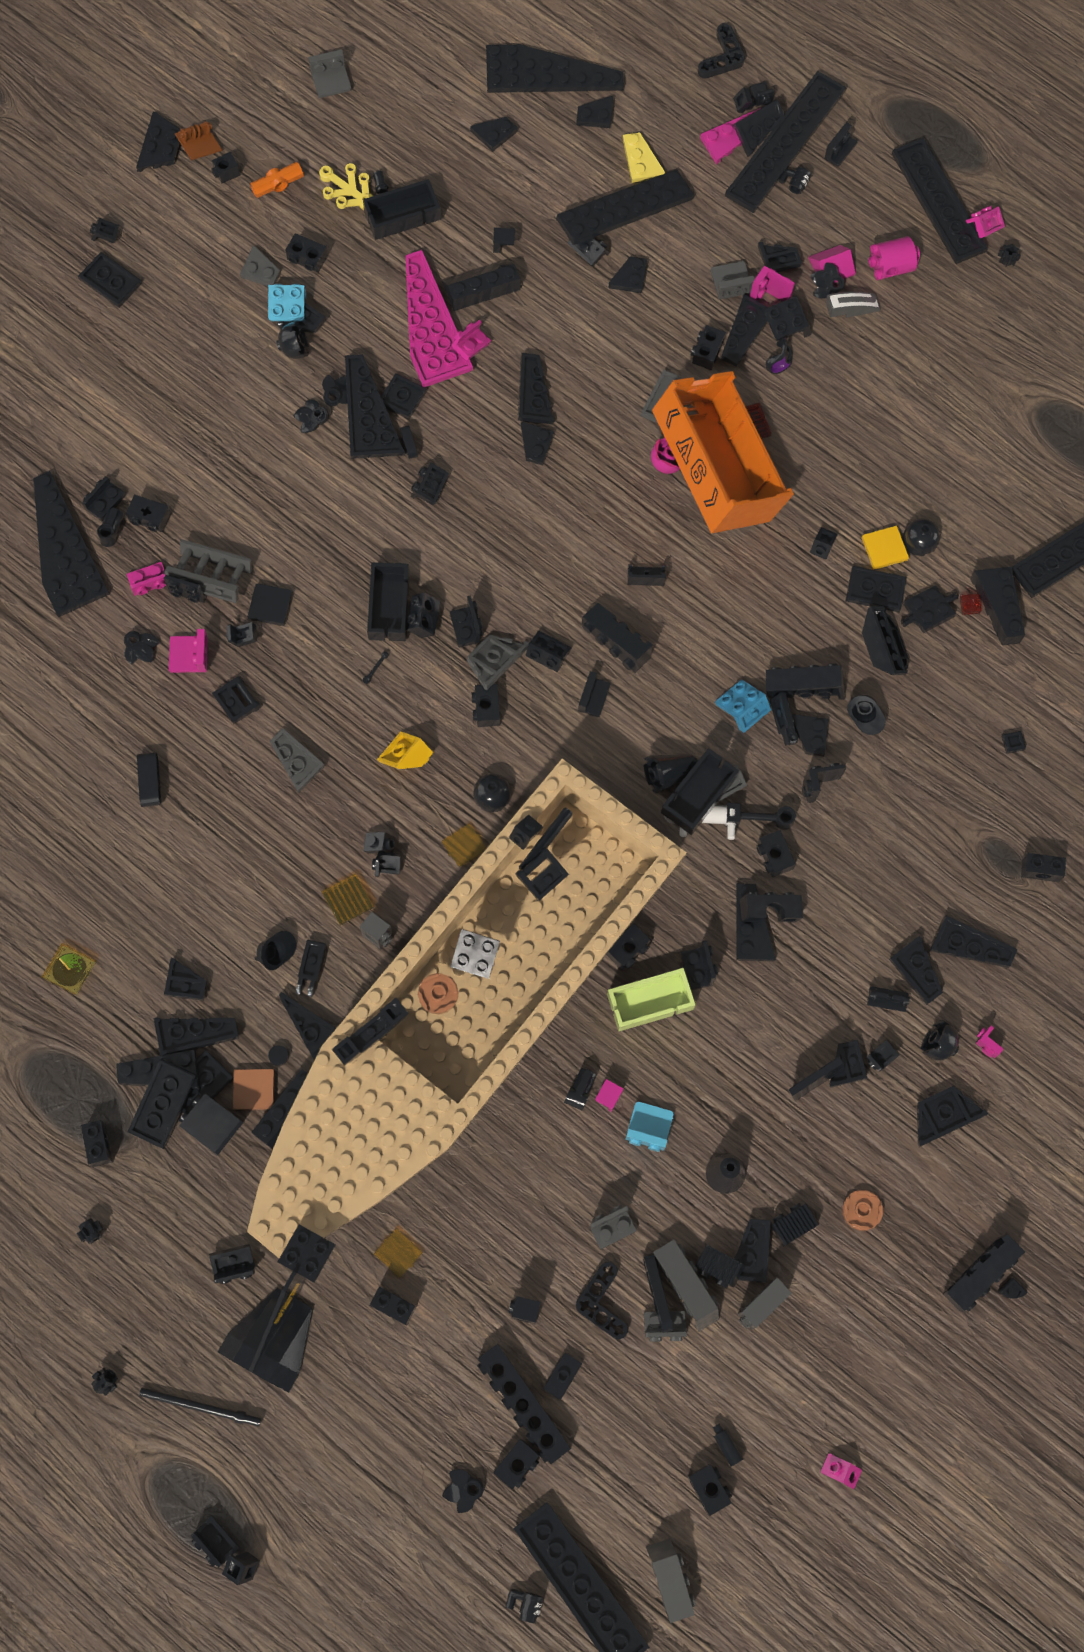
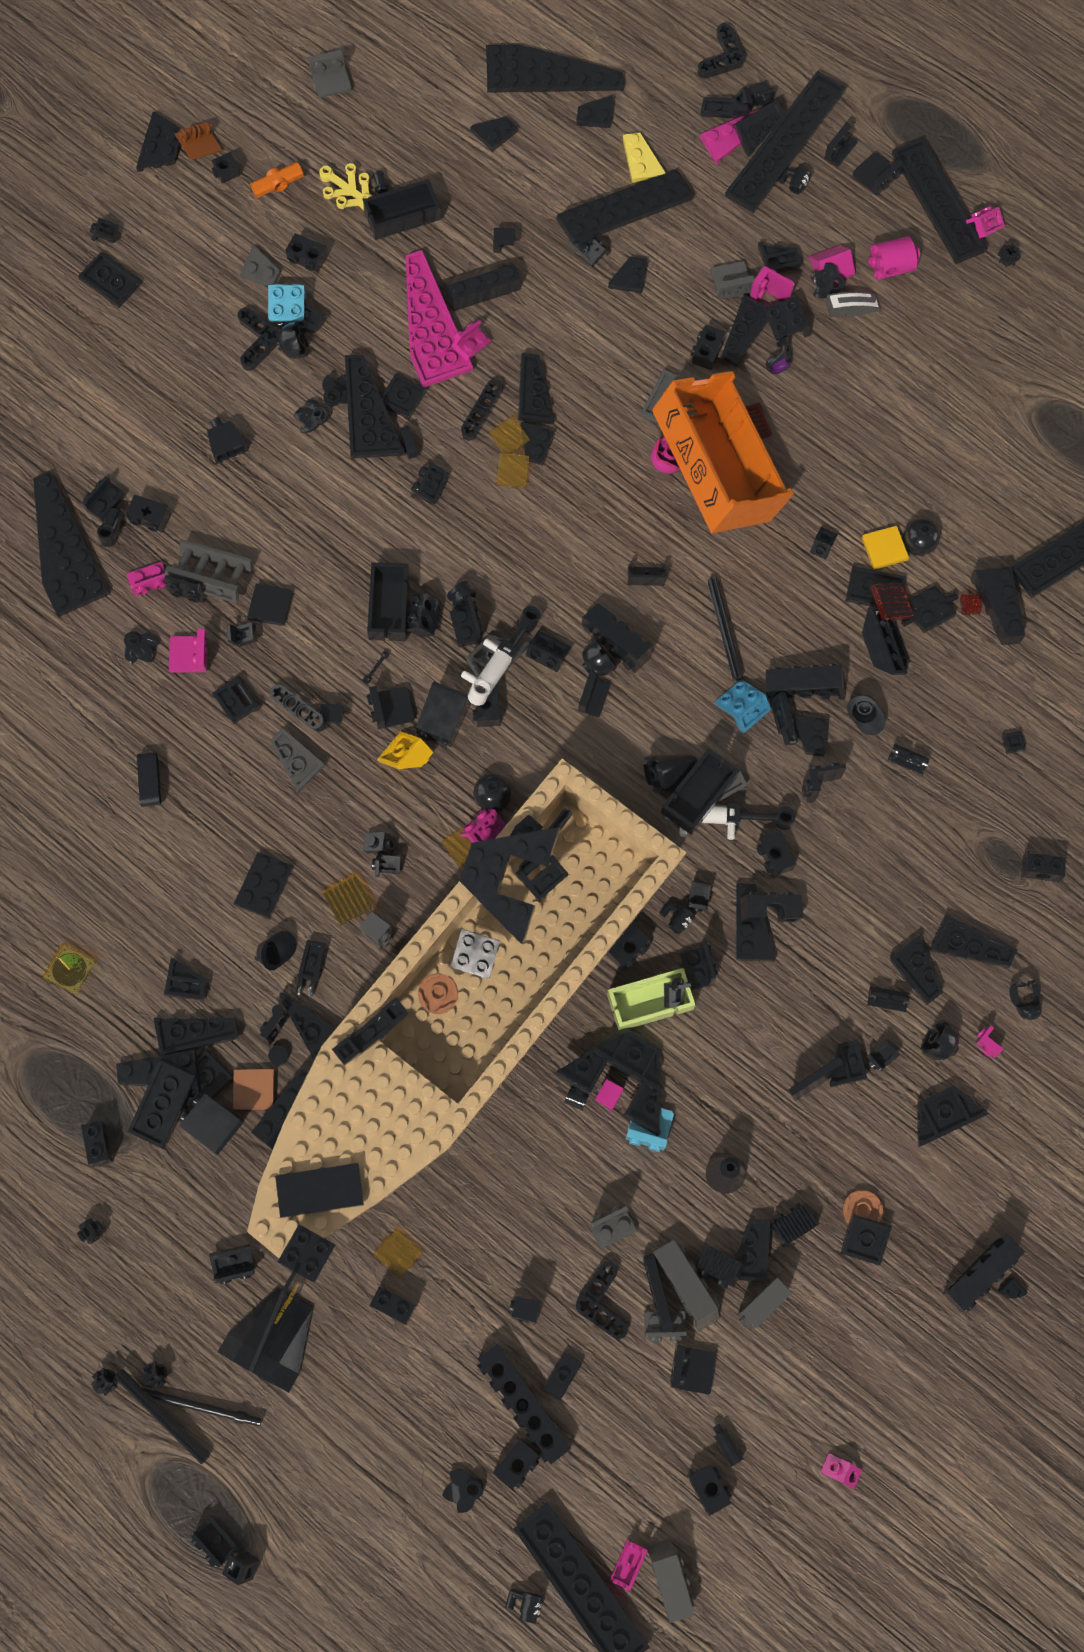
(154, 1375): none -> black gear
(161, 1416): none -> black axle
(225, 440): none -> black torso
(263, 338): none -> black beam
(263, 885): none -> black plate
(273, 1027): none -> black plate
(299, 706): none -> black beam
(319, 1190): none -> black tile
(332, 712): none -> black panel
(390, 707): none -> black bracket
(442, 715): none -> black slope
(459, 594): none -> black wheel
(478, 408): none -> black beam
(484, 827): none -> dark pink bracket
(487, 867): none -> black wing
(501, 660): none -> white piece
(509, 436): none -> clear yellow piece
(512, 470): none -> clear yellow piece
(597, 659): none -> black cylinder
(628, 1565): none -> dark pink hinge
(631, 1056): none -> black wing
(675, 992): none -> black bracket
(680, 919): none -> black piece
(692, 1370): none -> black bracket
(699, 895): none -> black bracket
(723, 108): none -> black hinge
(725, 629): none -> black axle
(866, 1239): none -> black tile
(877, 173): none -> black bracket
(891, 601): none -> tile
(908, 759): none -> black hinge
(1030, 1010): none -> black piece

